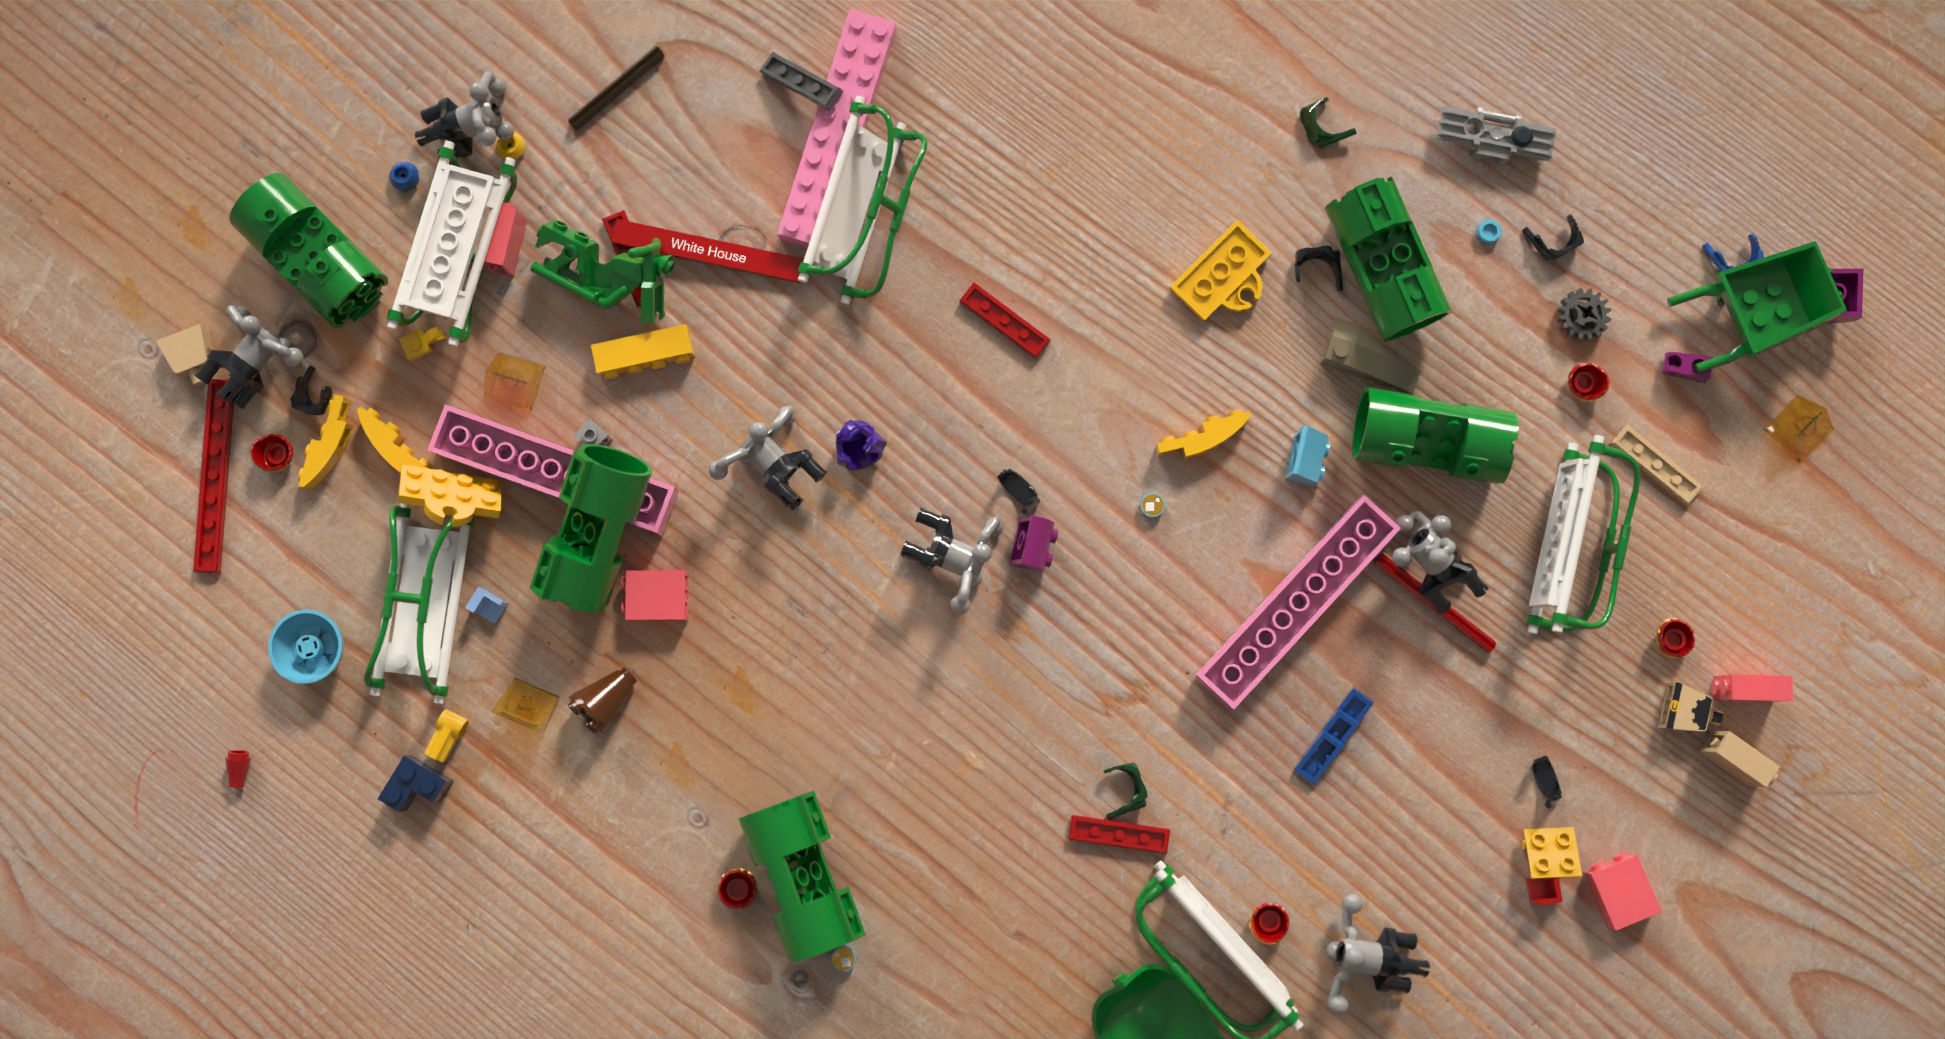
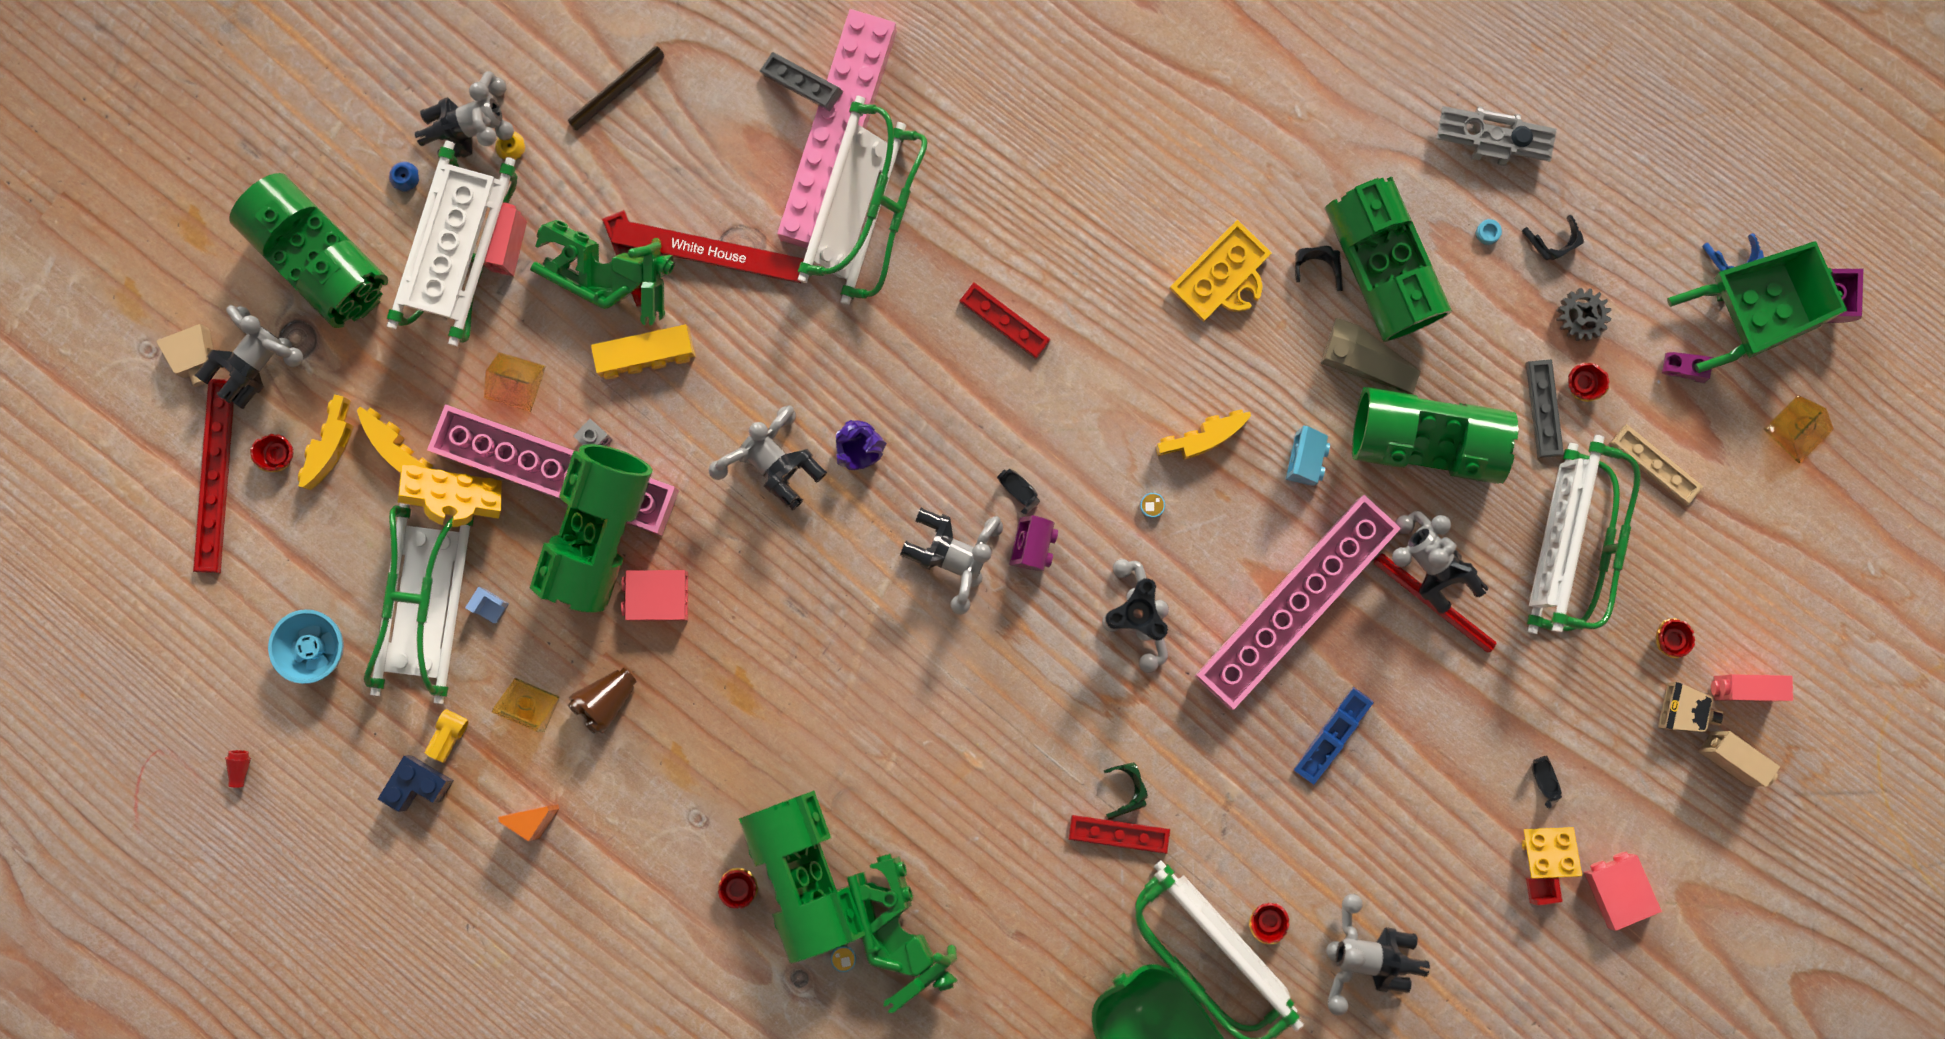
(300, 398): black helmet -> none
(418, 342): yellow plate -> none
(530, 823): none -> orange slope
(887, 943): none -> green piece
(1153, 611): none -> wheel
(1314, 132): dark green helmet -> none
(1544, 408): none -> dark grey tile

